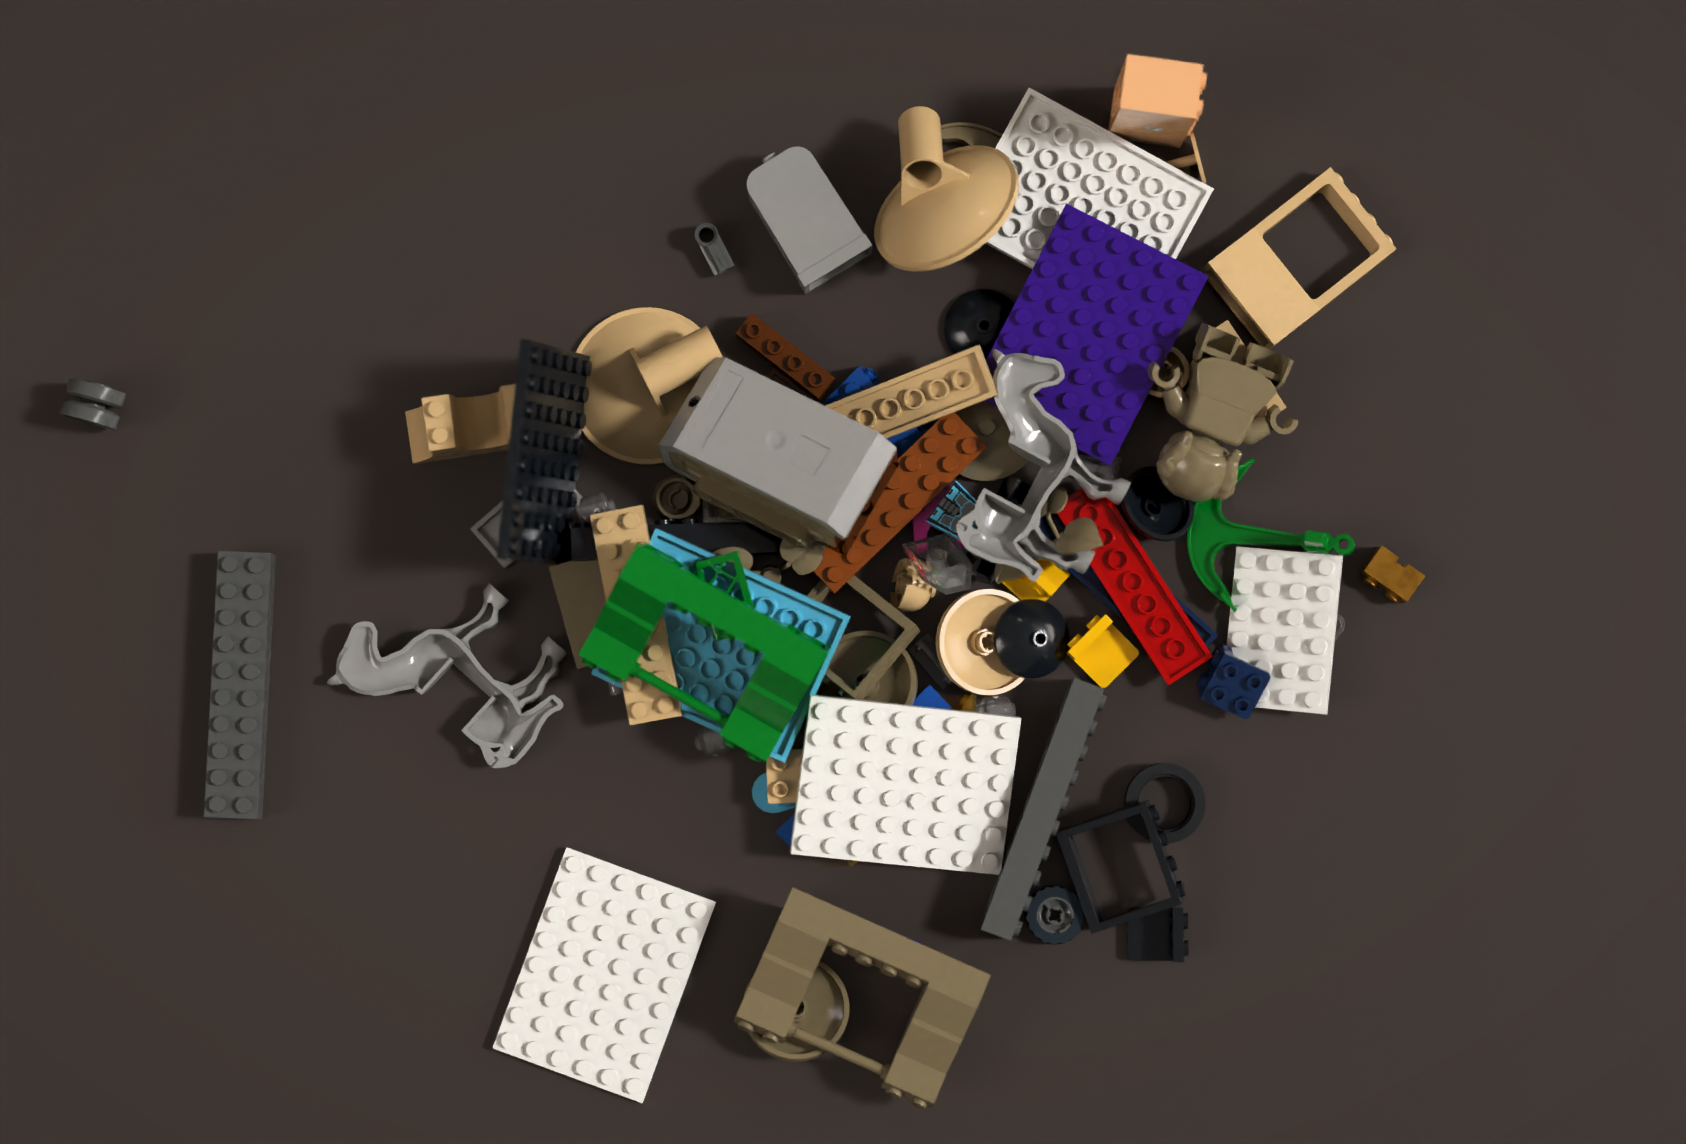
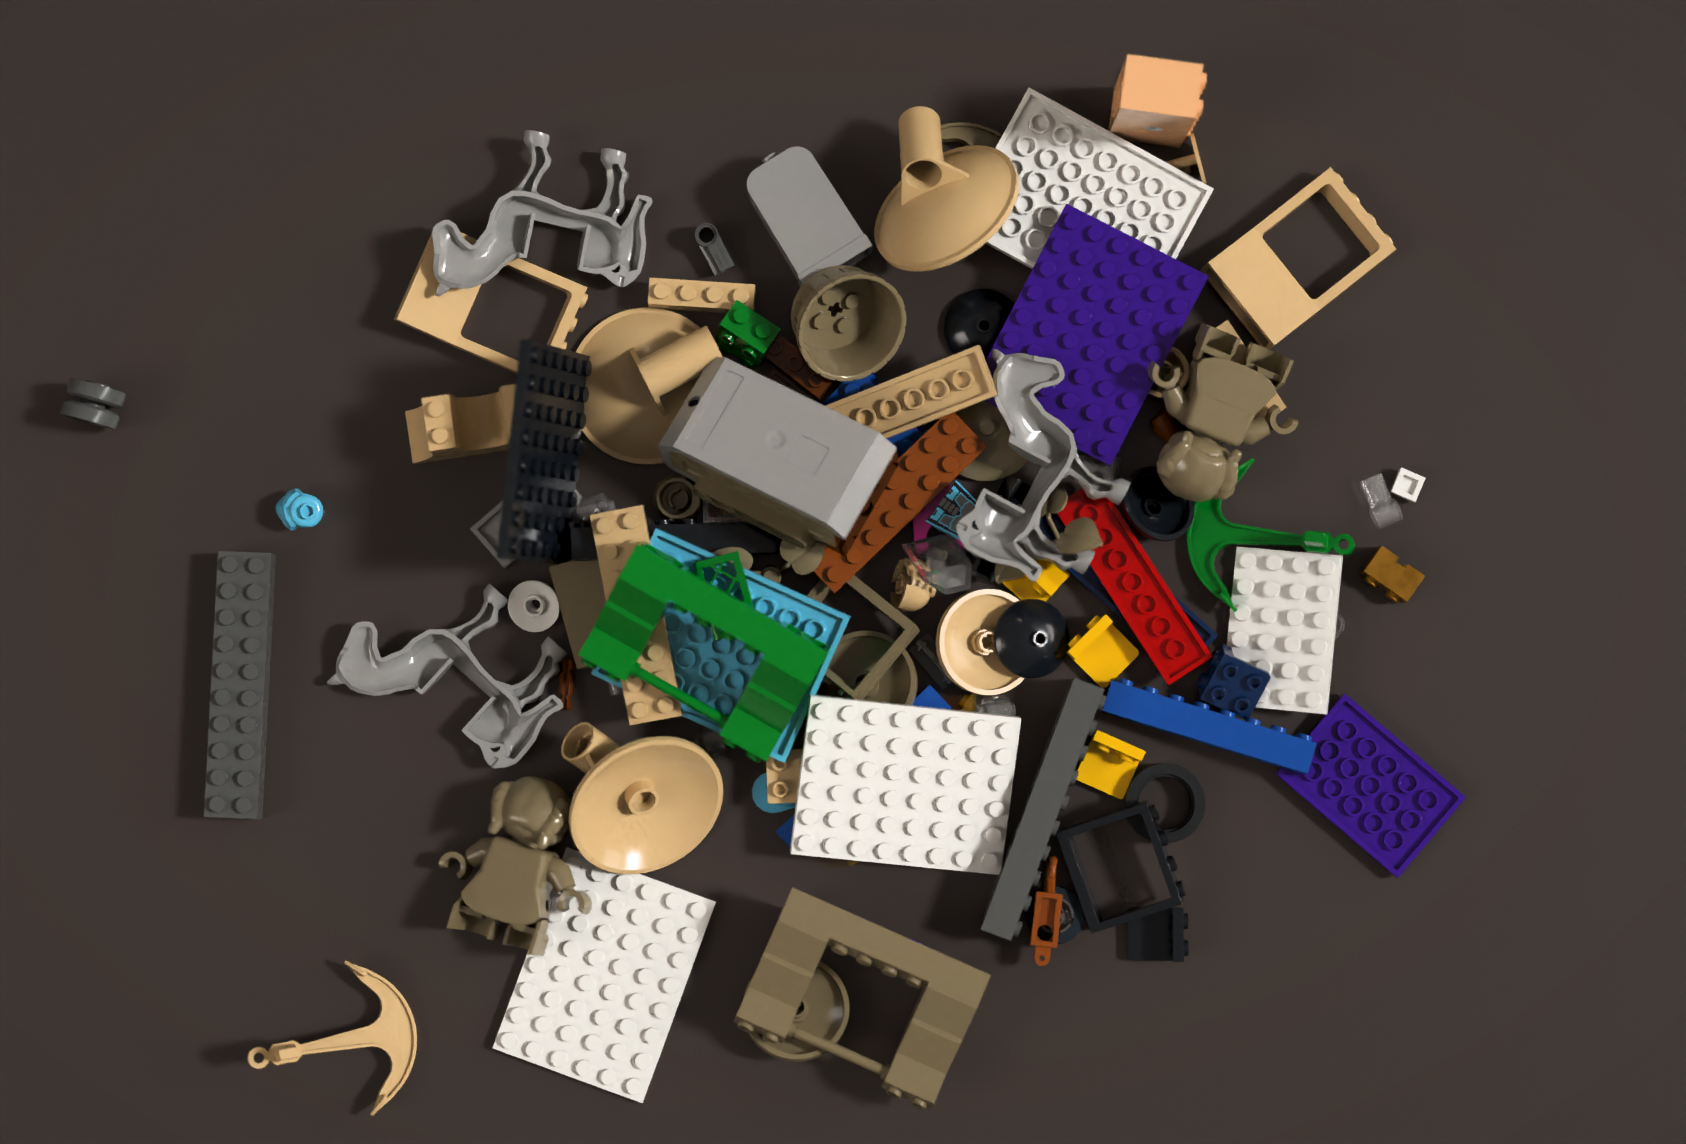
(299, 510): none -> medium azure head
(391, 1031): none -> tan piece
(445, 315): none -> tan window
(511, 223): none -> light grey animal
(517, 870): none -> dark tan piece
(523, 611): none -> white dish
(566, 682): none -> reddish brown axle
(640, 799): none -> tan dish
(699, 295): none -> tan brick
(746, 334): none -> green bracket
(860, 335): none -> dark tan piece
(1046, 912): none -> dark orange piece
(1109, 764): none -> yellow bracket
(1164, 425): none -> reddish brown cone
(1209, 727): none -> blue brick
(1373, 786): none -> dark purple plate
(1383, 508): none -> clear piece
(1407, 485): none -> white plate

